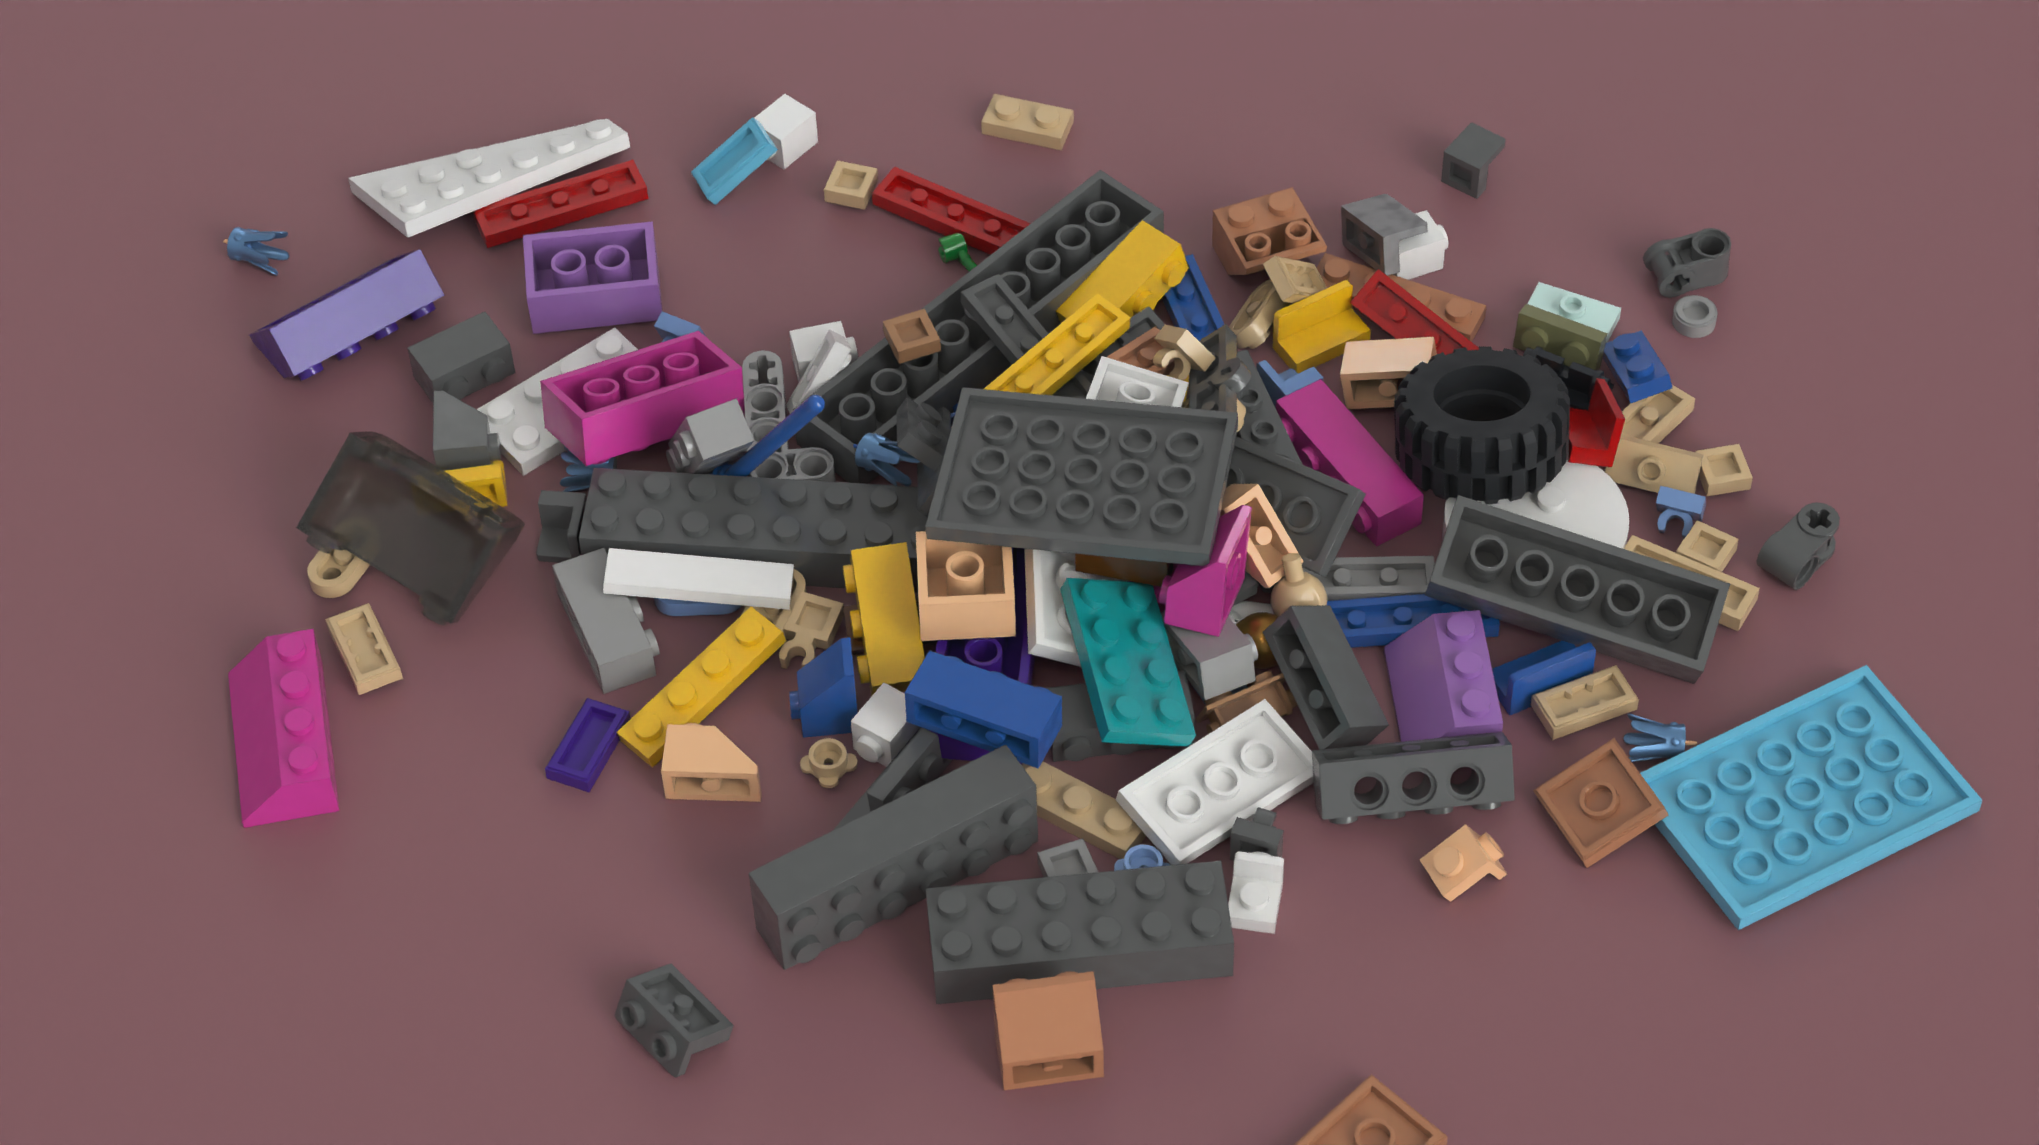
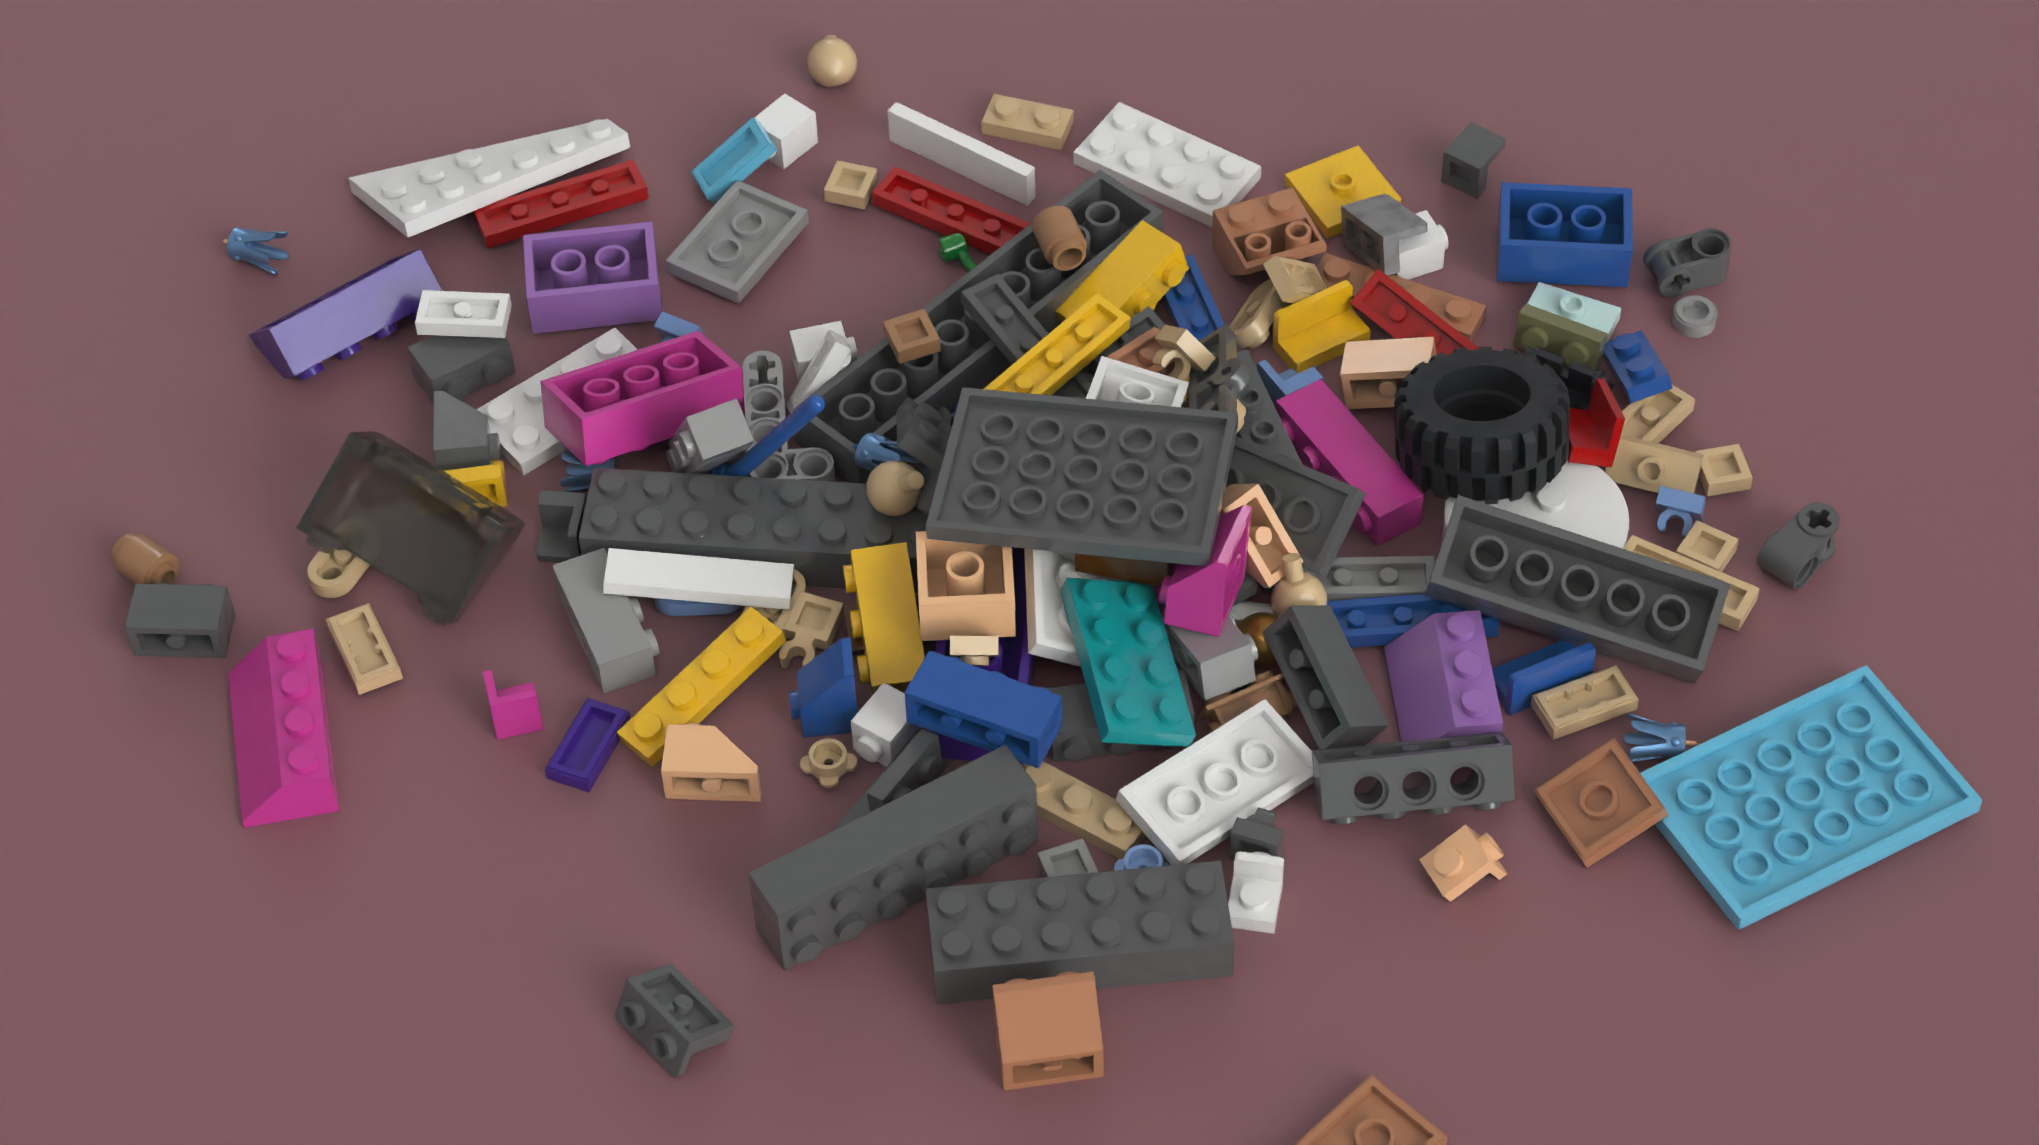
(144, 560): none -> medium nougat brick
(180, 620): none -> dark grey brick
(463, 314): none -> white plate
(513, 709): none -> dark pink panel
(737, 241): none -> light grey plate
(832, 61): none -> tan piece
(894, 488): none -> tan piece
(961, 153): none -> white tile
(974, 649): none -> tan plate
(1060, 237): none -> medium nougat brick
(1166, 164): none -> white plate
(1337, 182): none -> yellow plate
(1564, 234): none -> blue brick

